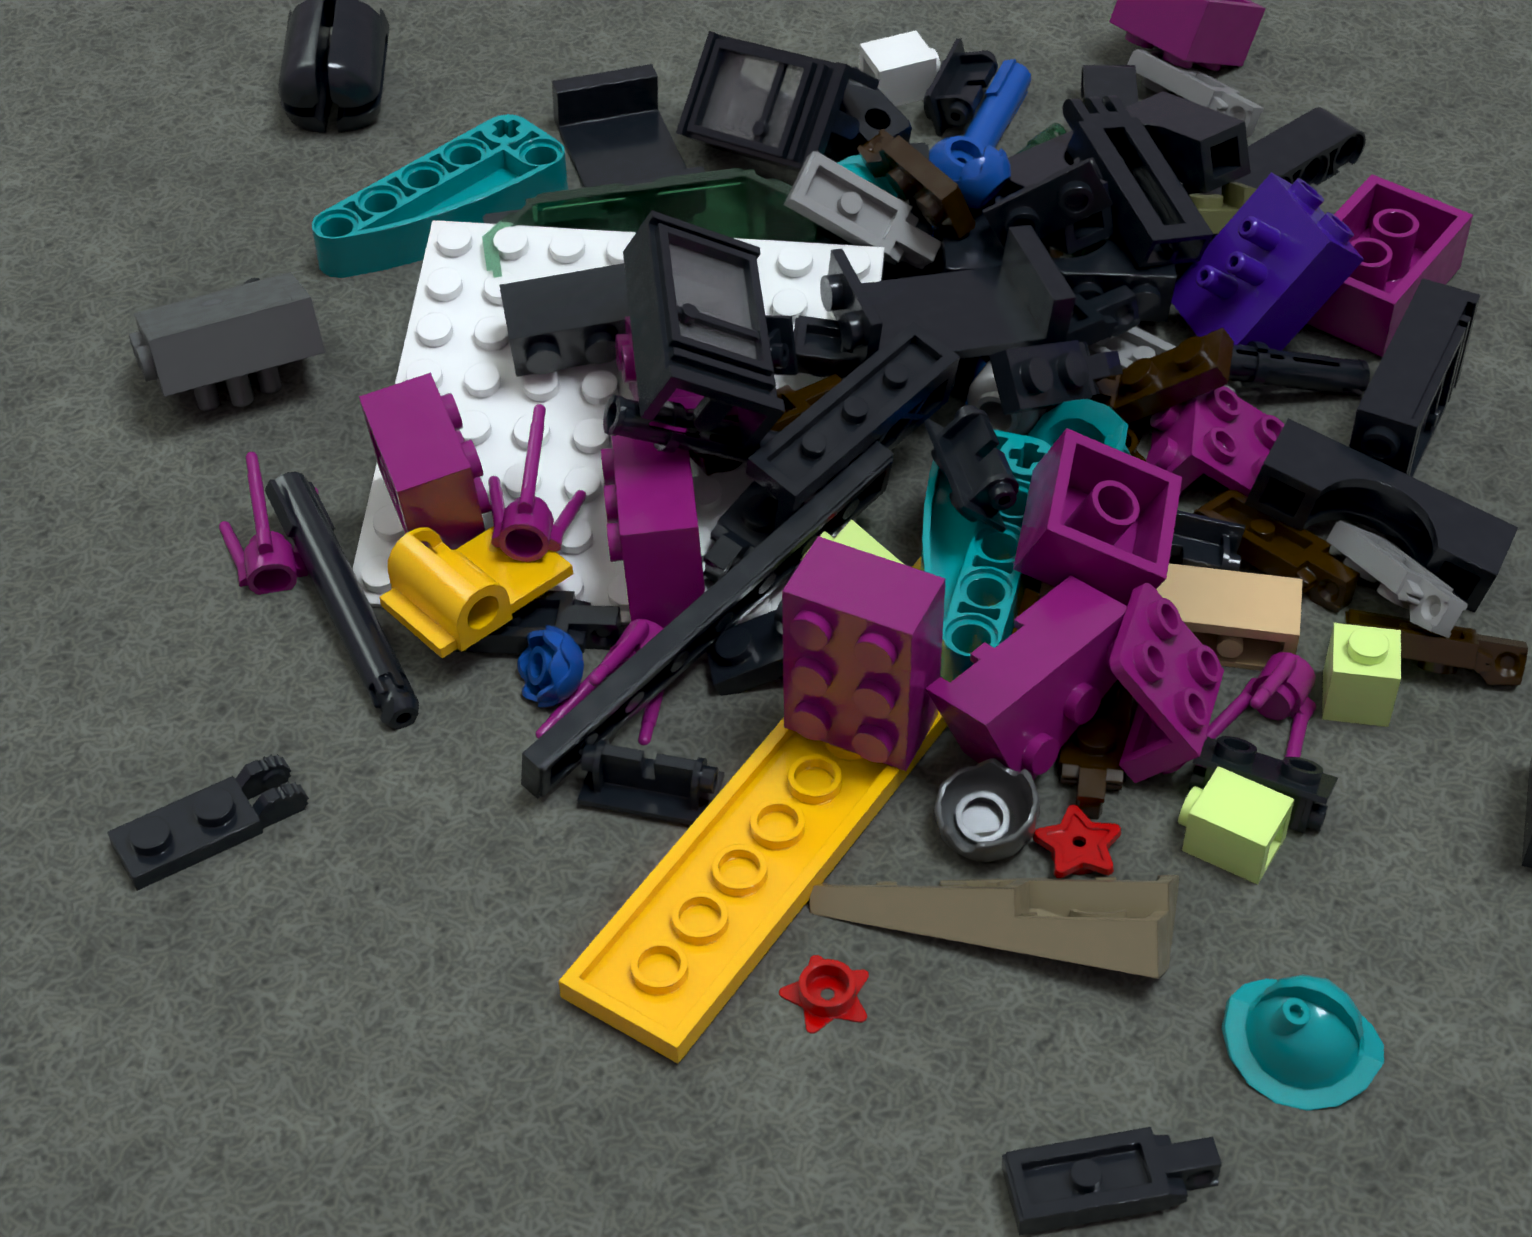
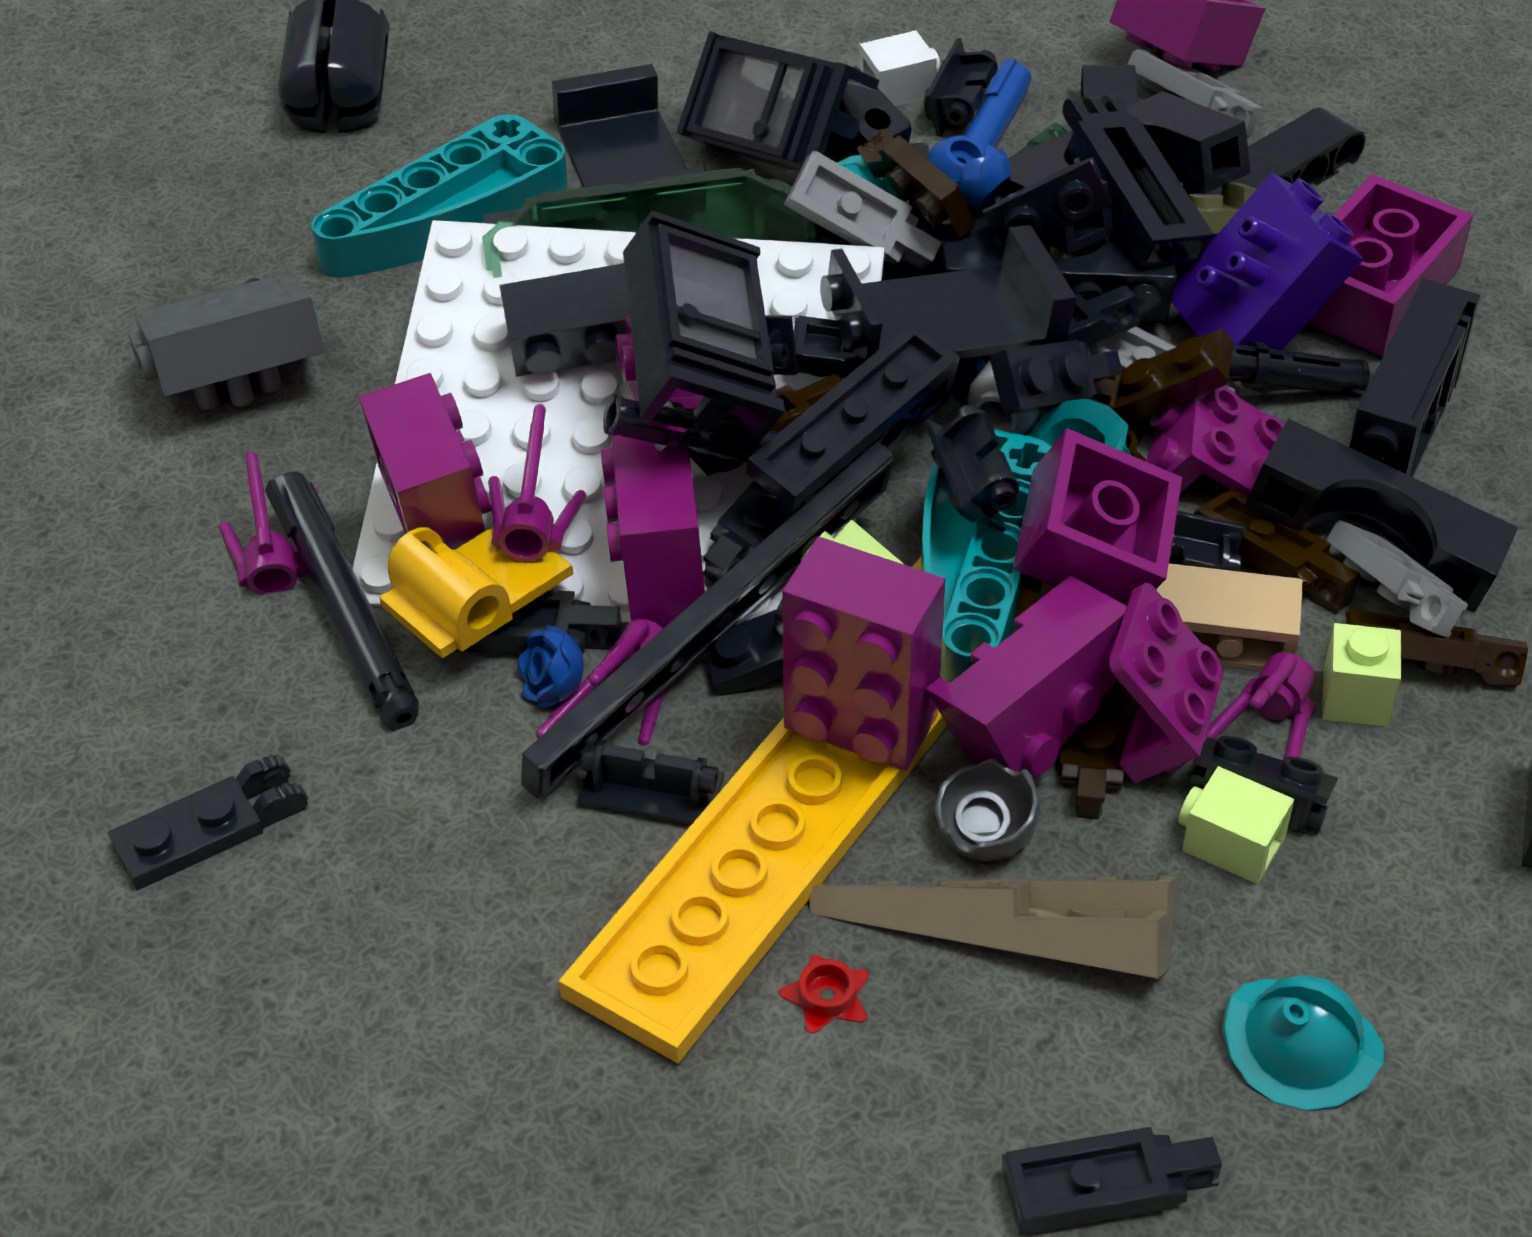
(1073, 859): red plate -> none

